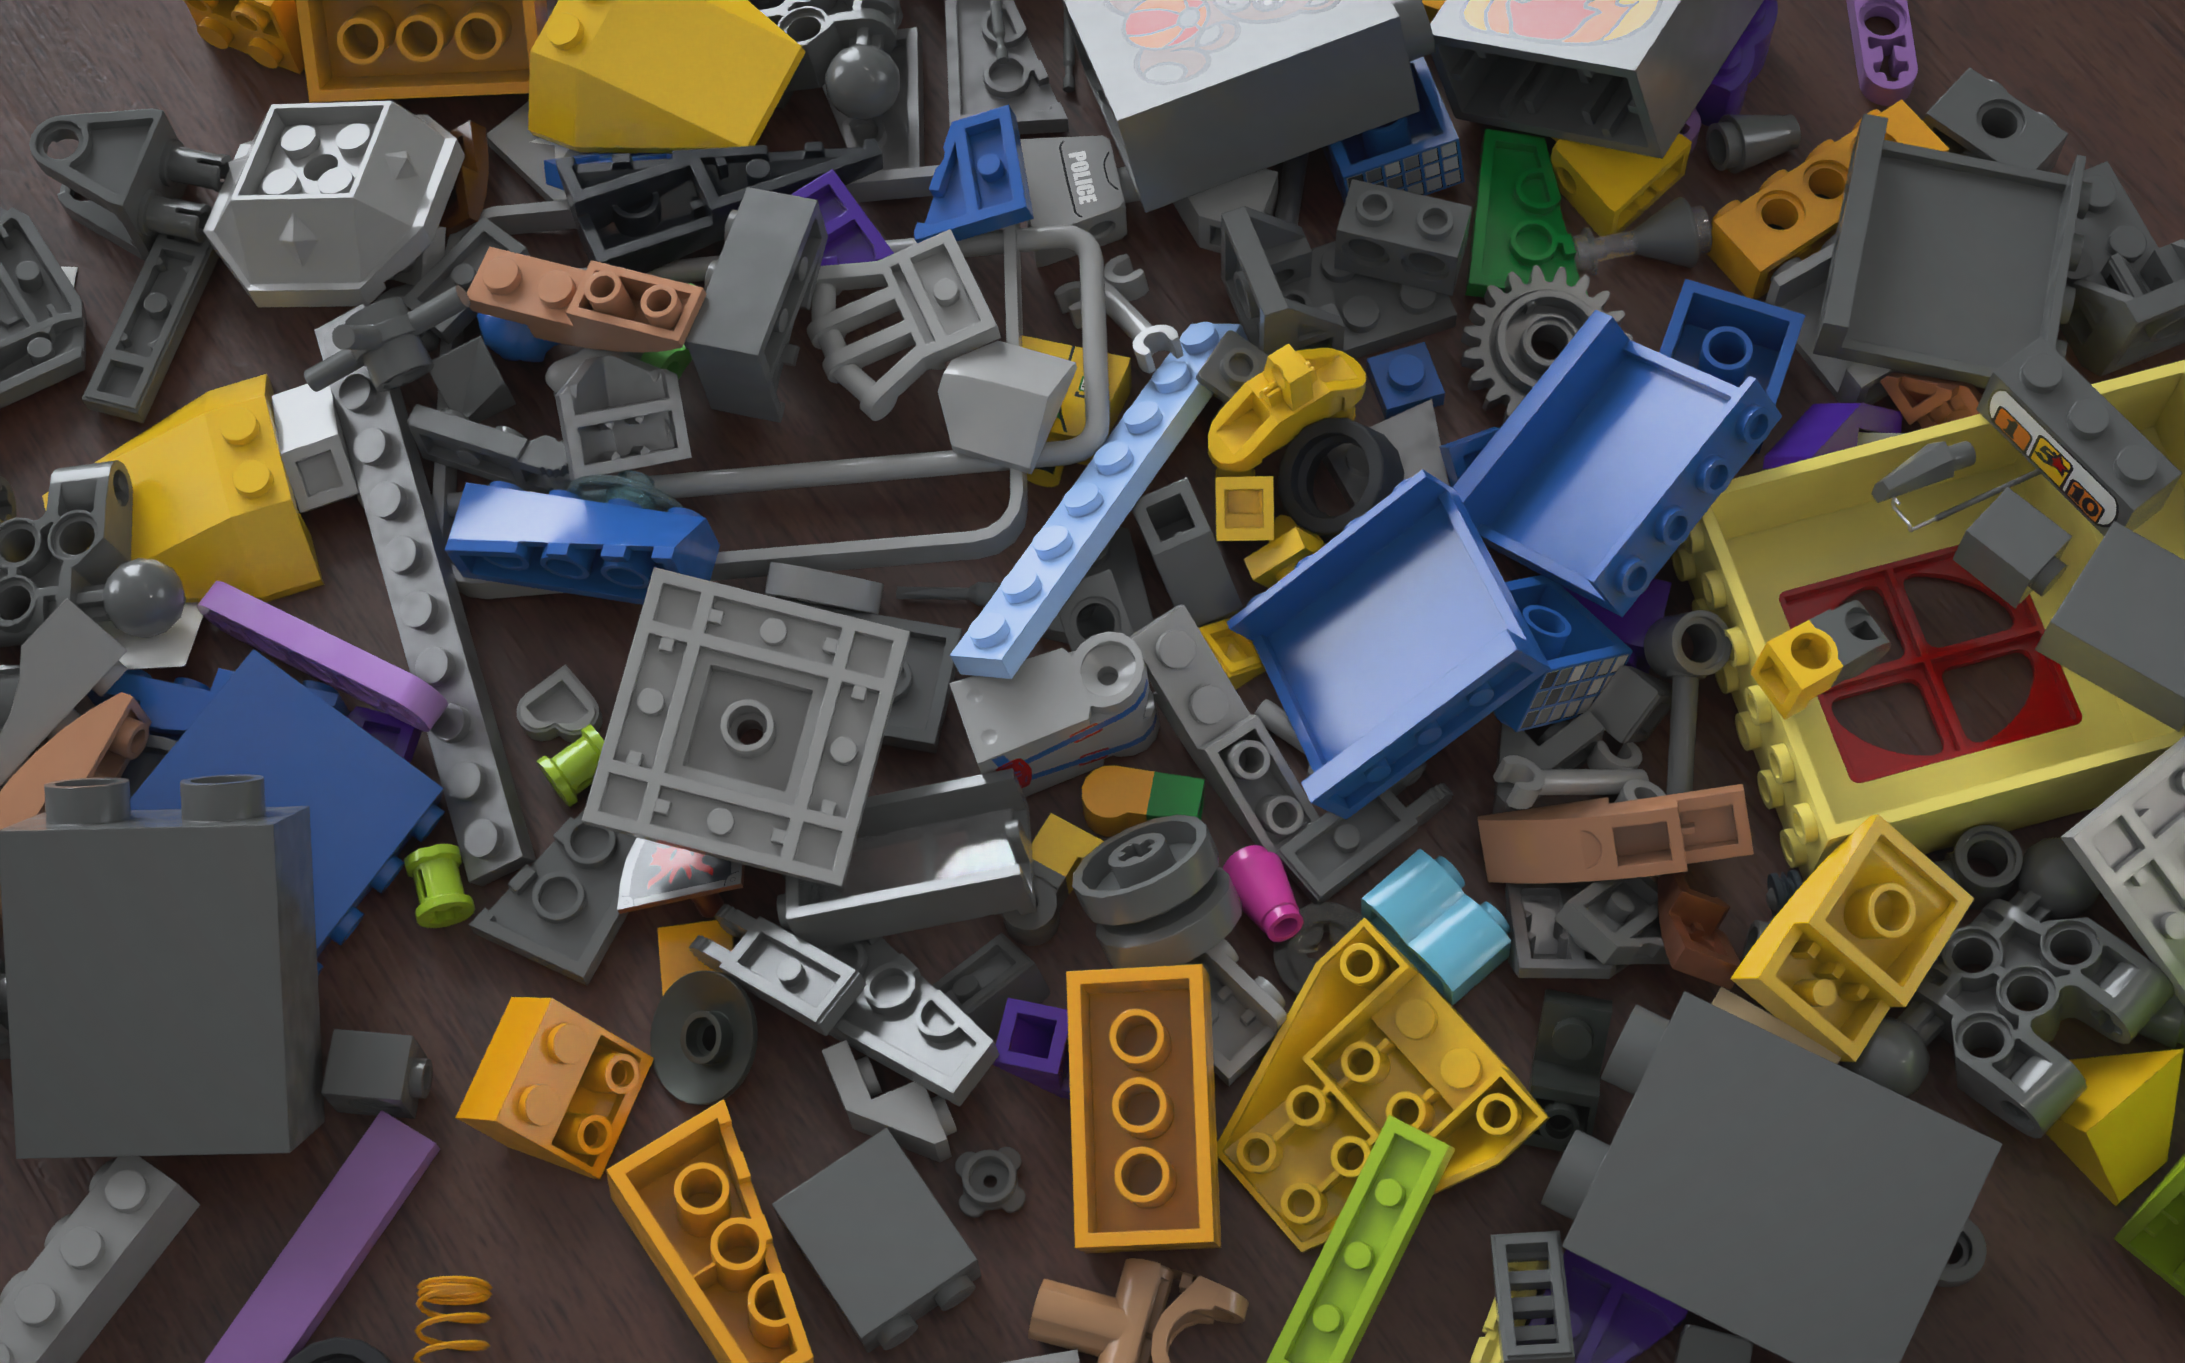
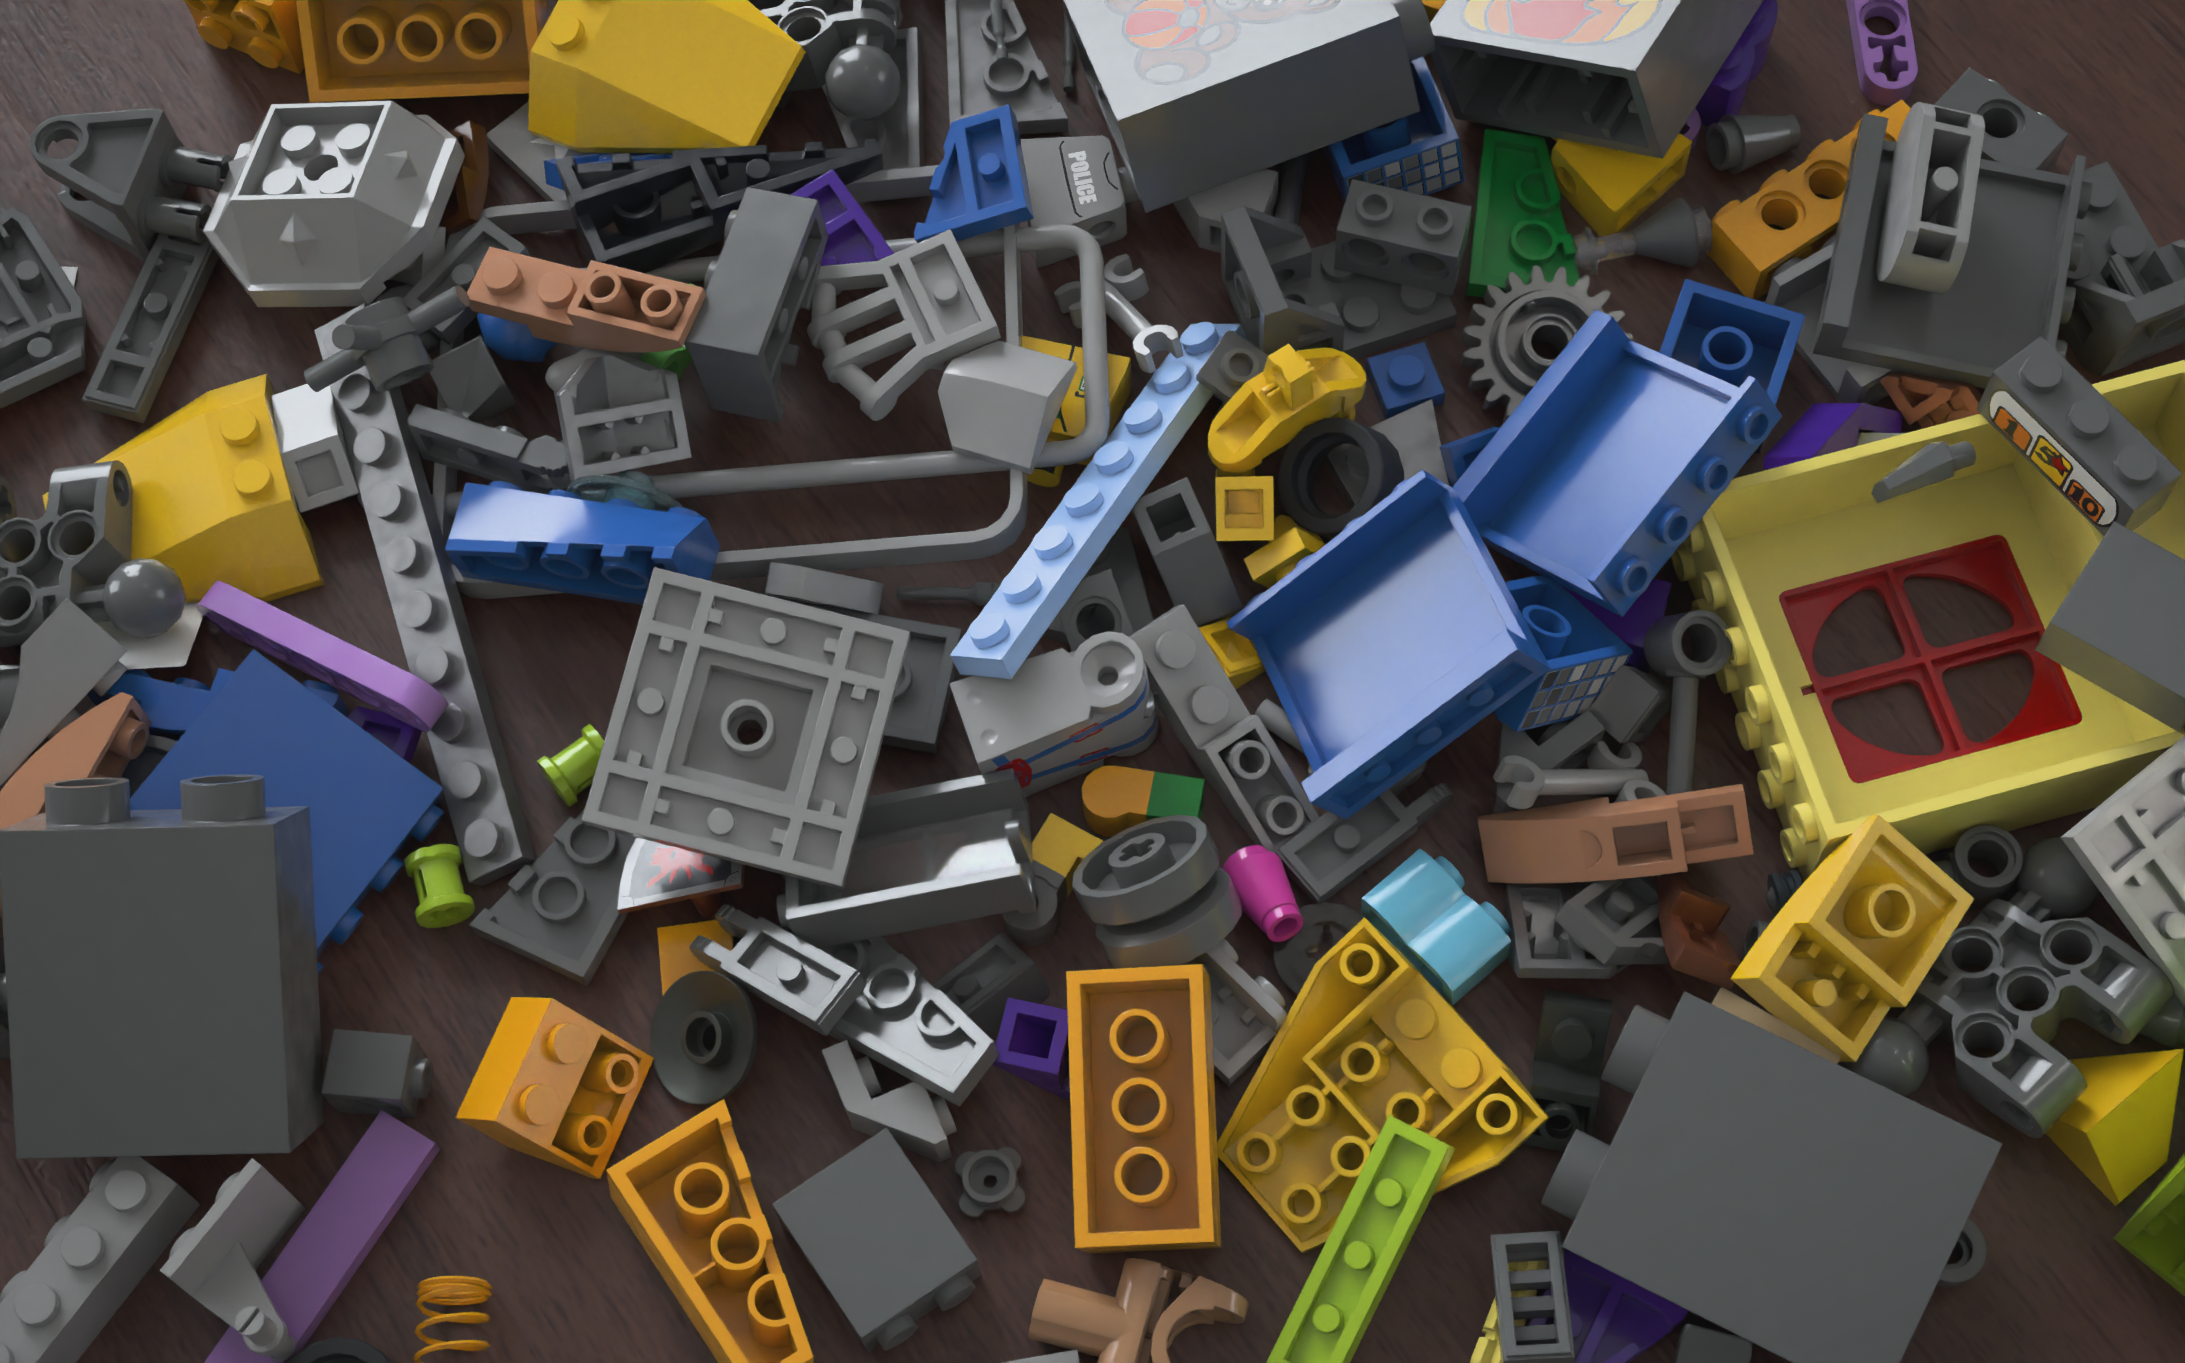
(227, 1246): none -> light grey plate
(558, 708): light grey tile -> none
(1818, 656): yellow leg -> none
(1930, 198): none -> light grey brick
(1966, 504): dark grey piece -> none
(2013, 549): dark grey brick -> none

